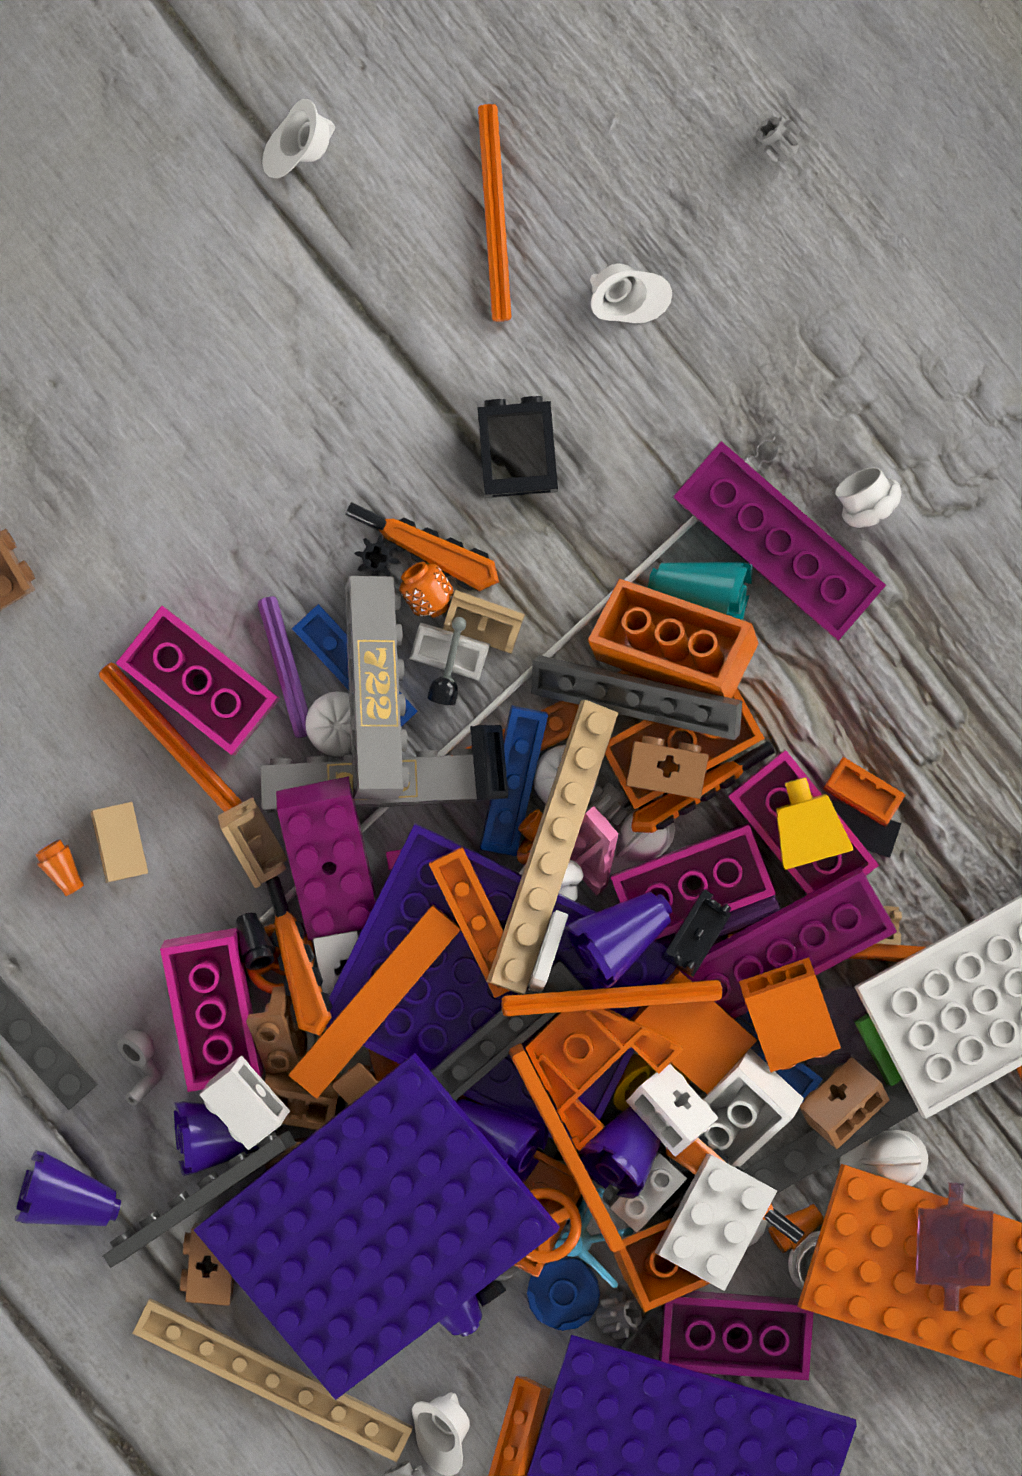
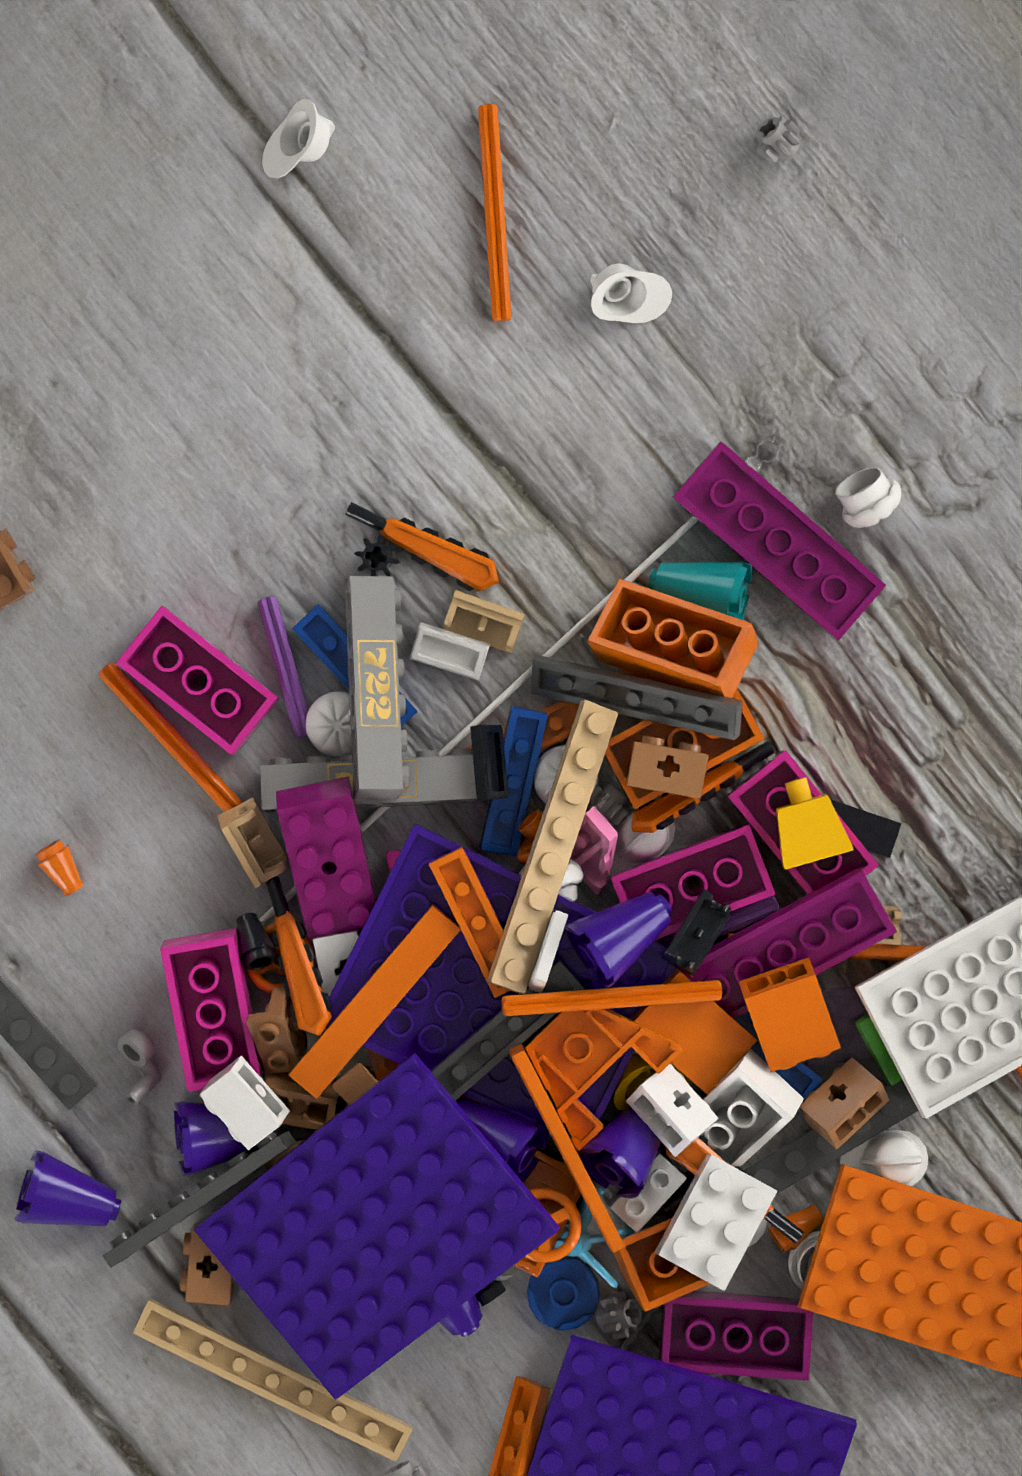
(119, 842): tan hinge -> none
(426, 589): orange head -> none
(440, 1431): white piece -> none
(444, 689): hinge -> none
(519, 485): black window -> none
(864, 791): orange plate -> none
(954, 1246): plate -> none

